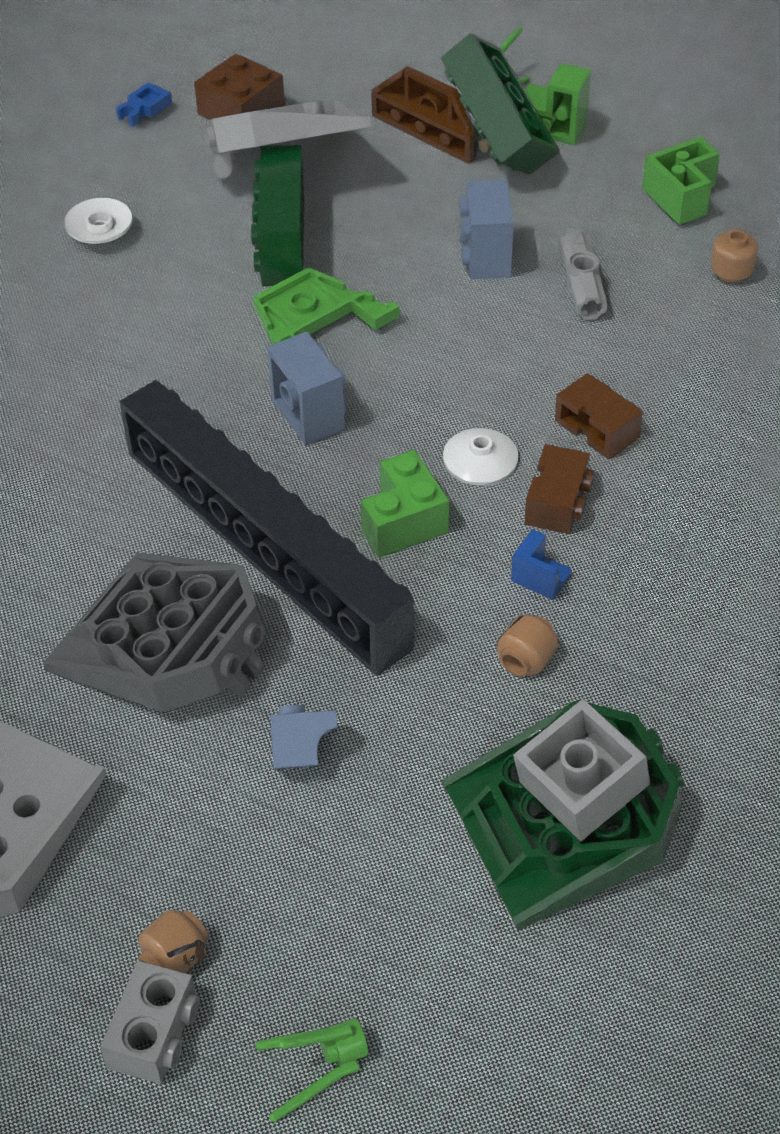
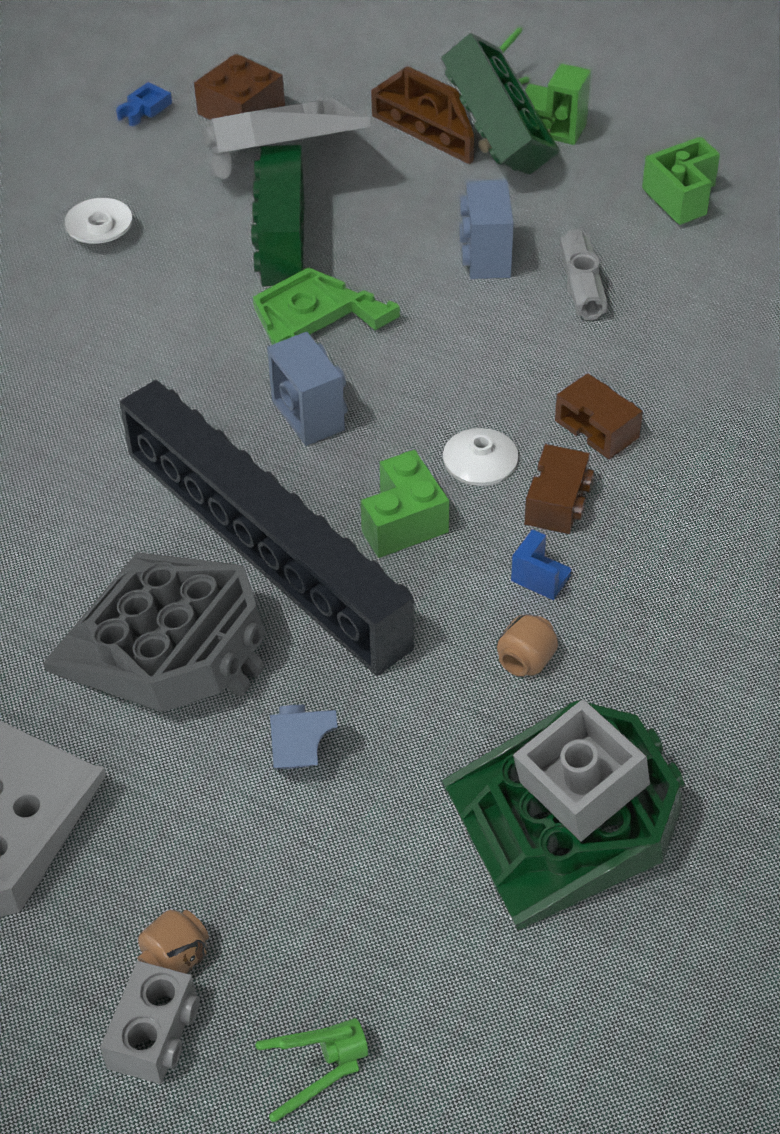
(734, 255): medium nougat head -> none

